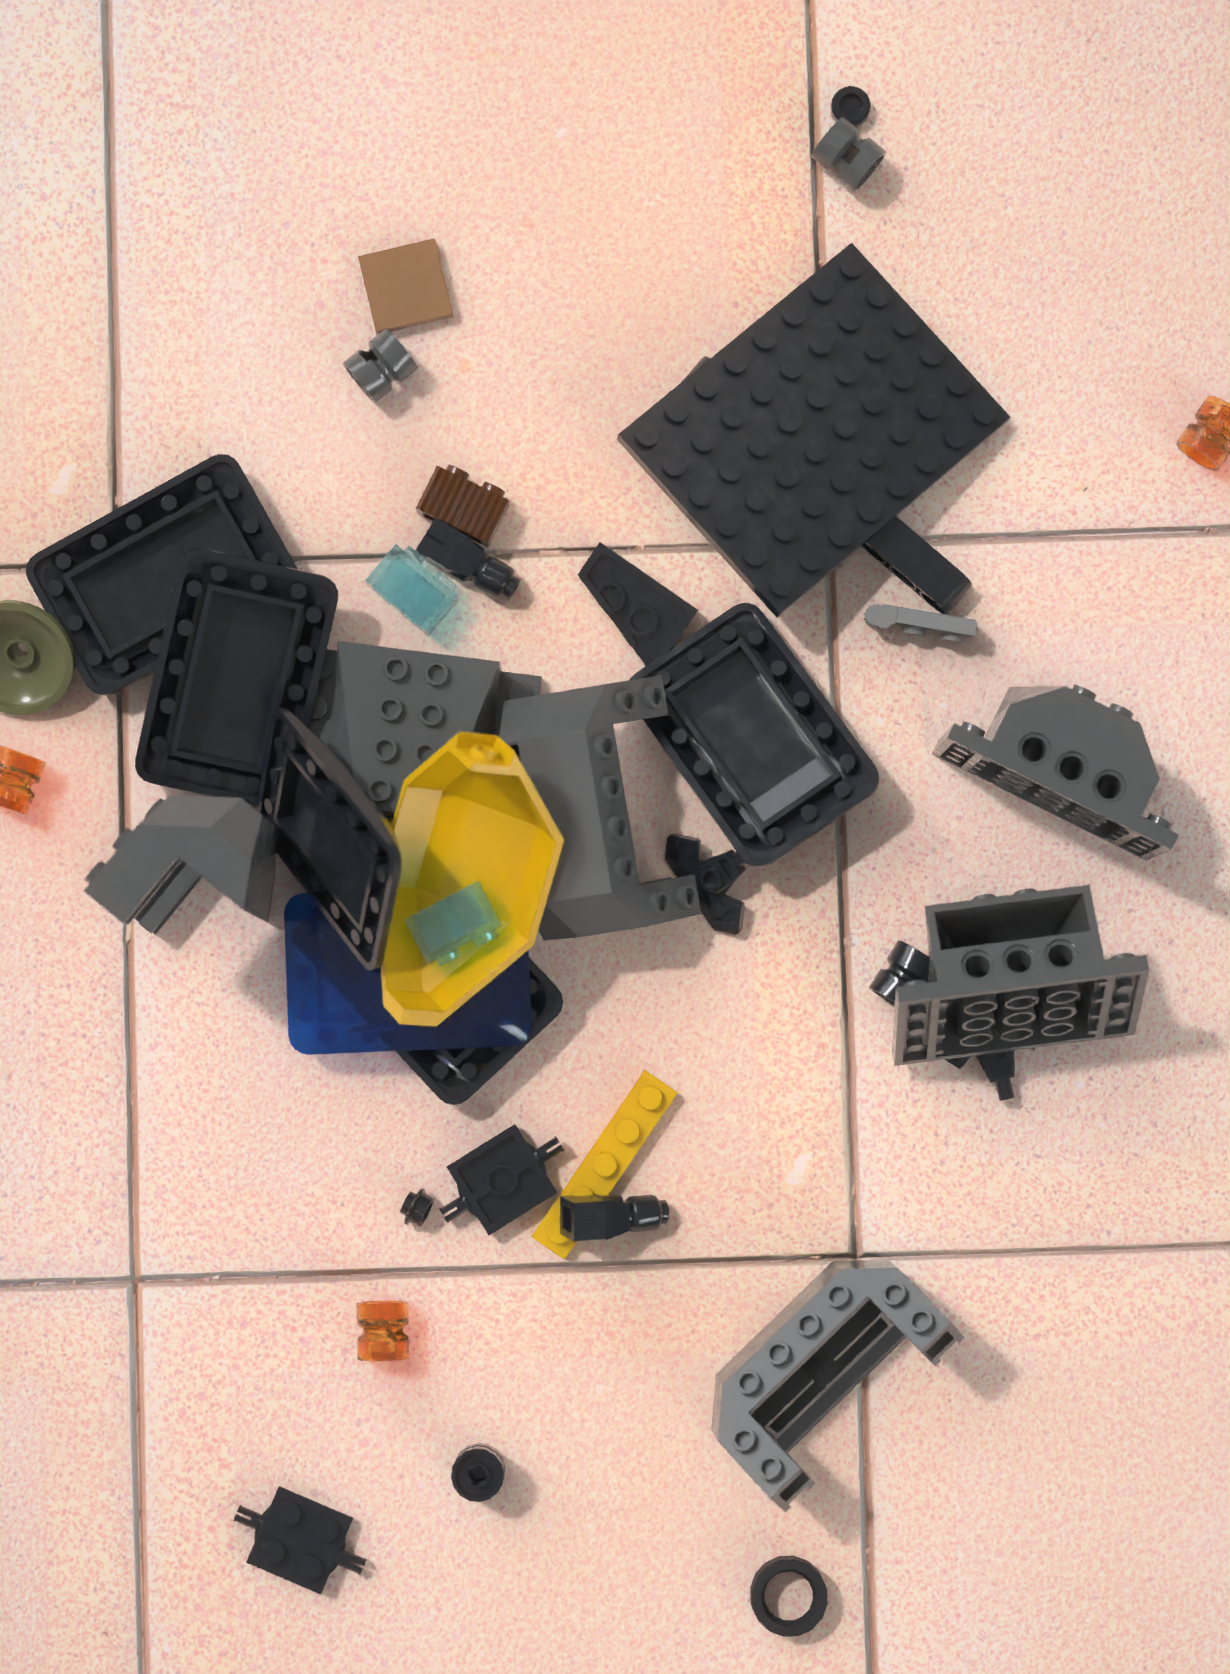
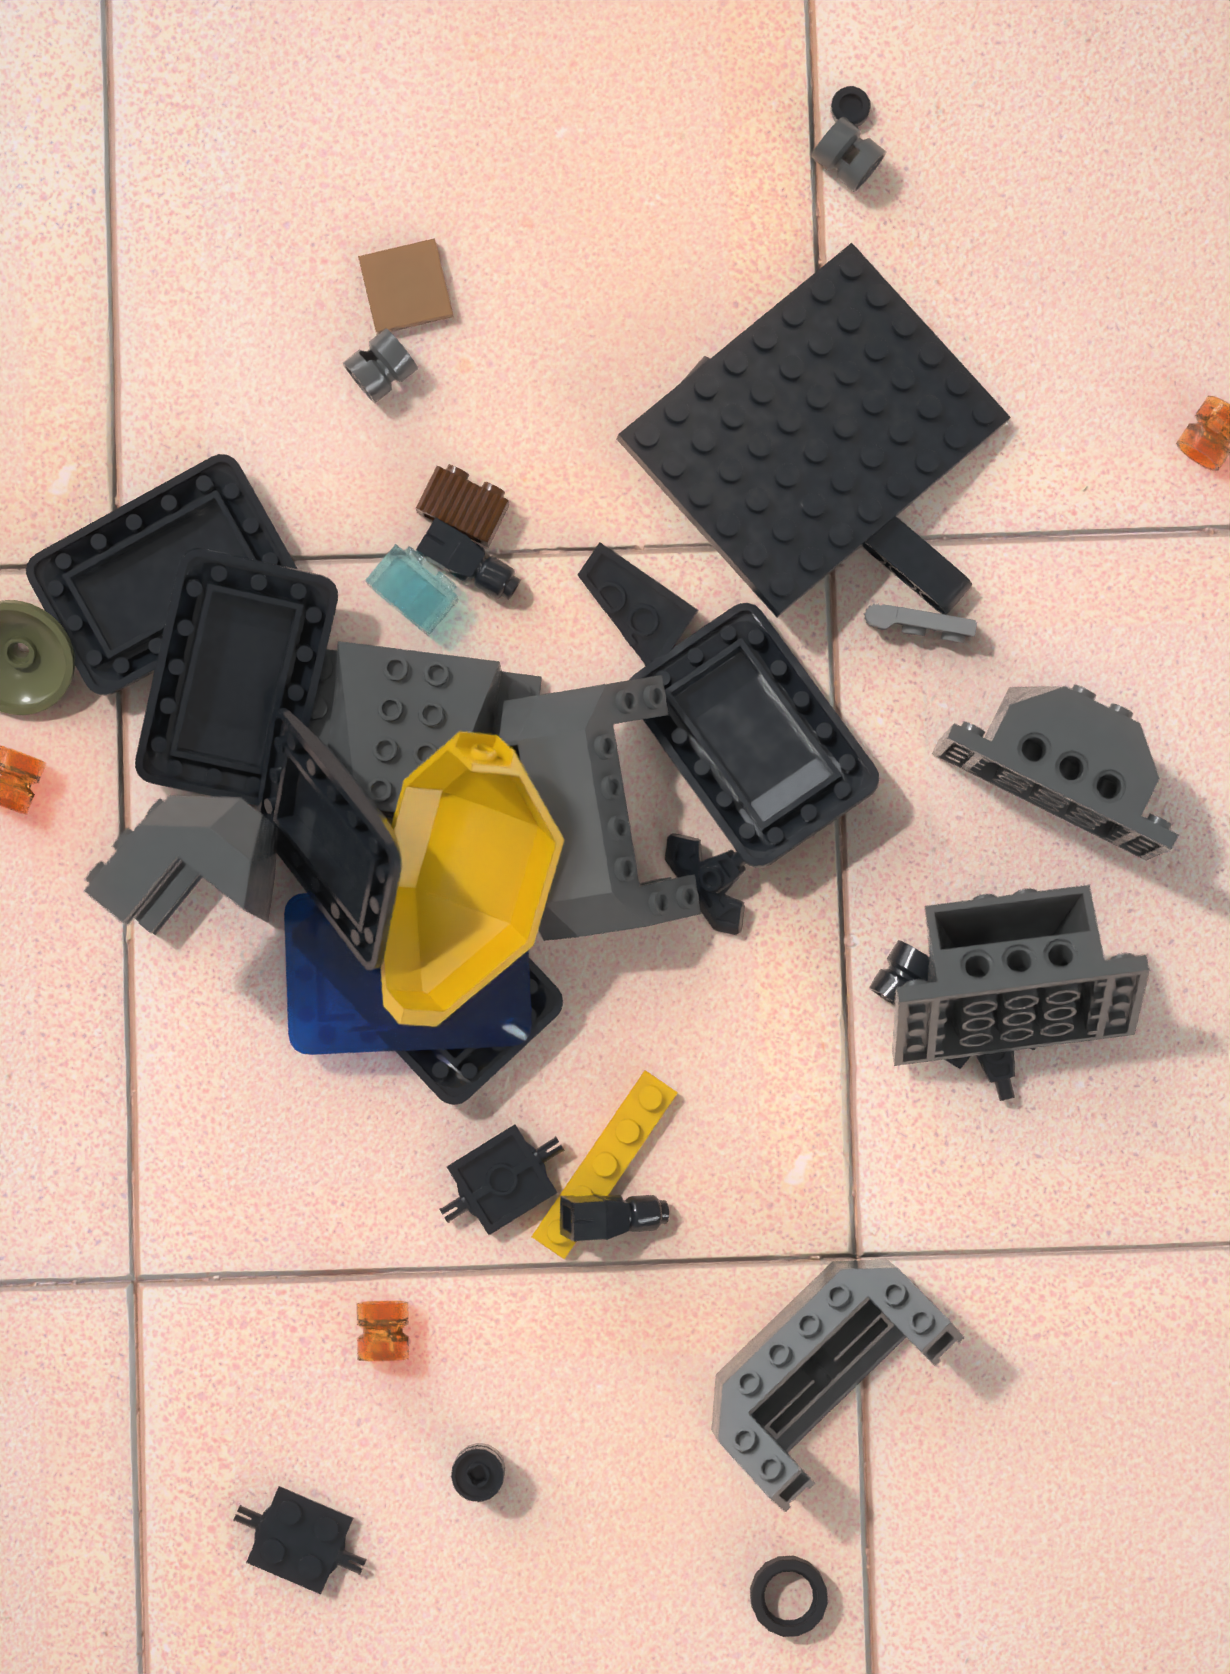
(417, 1207): black plate -> none
(454, 923): clear light blue brick -> none

